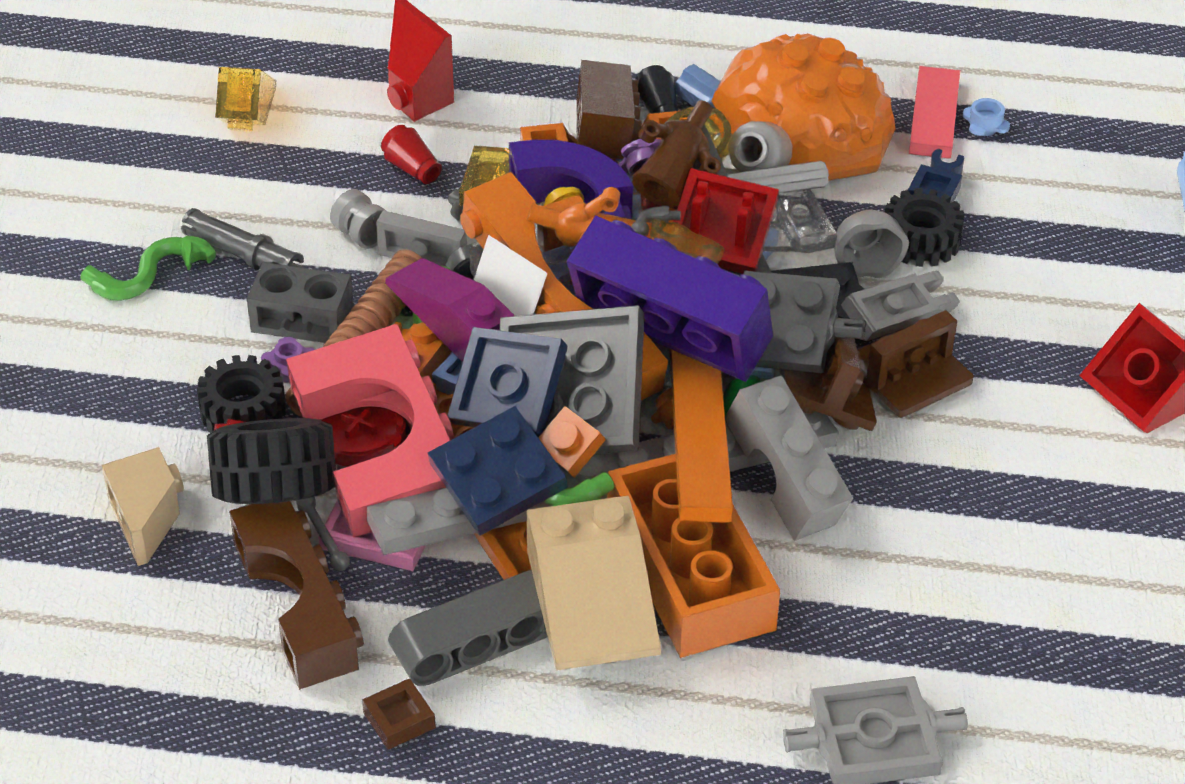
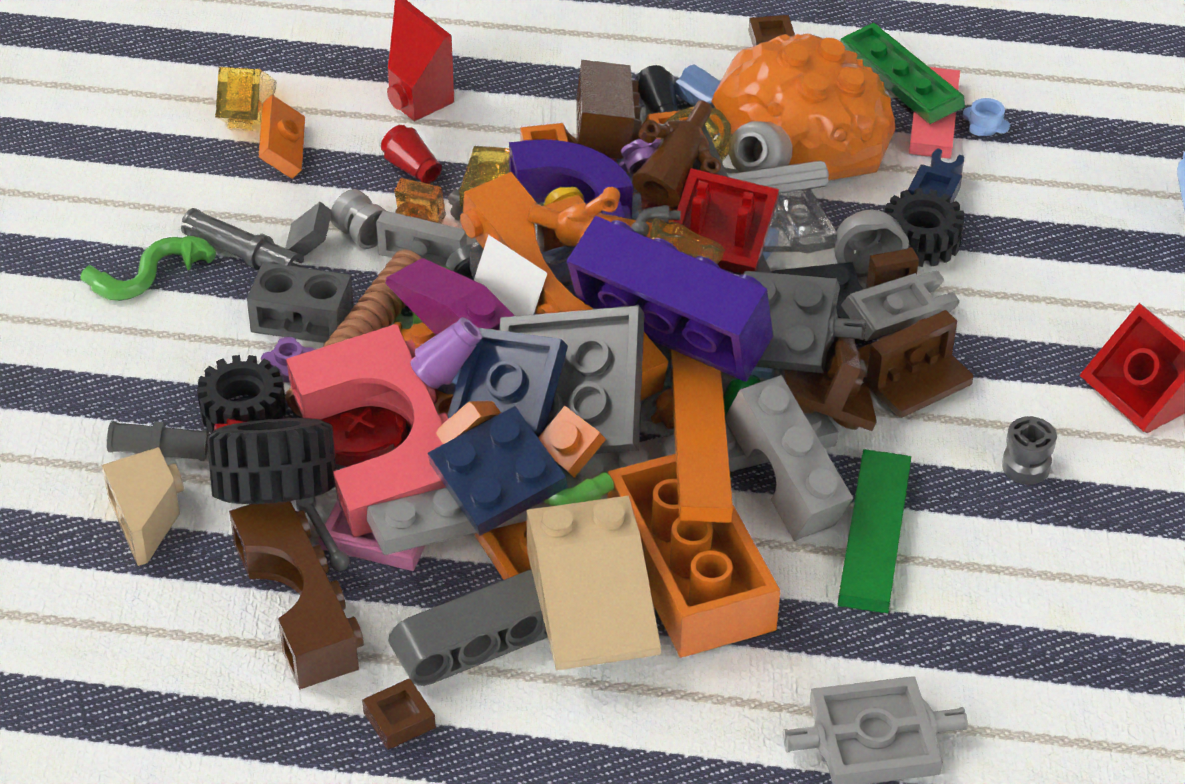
(171, 441): none -> dark grey pin
(282, 137): none -> orange plate
(309, 229): none -> dark grey tile
(420, 200): none -> clear orange tile
(444, 354): none -> medium lavender cone
(467, 418): none -> tile
(769, 27): none -> reddish brown plate
(874, 531): none -> green tile
(891, 266): none -> reddish brown plate
(904, 73): none -> green tile
(1029, 450): none -> flat silver wheel

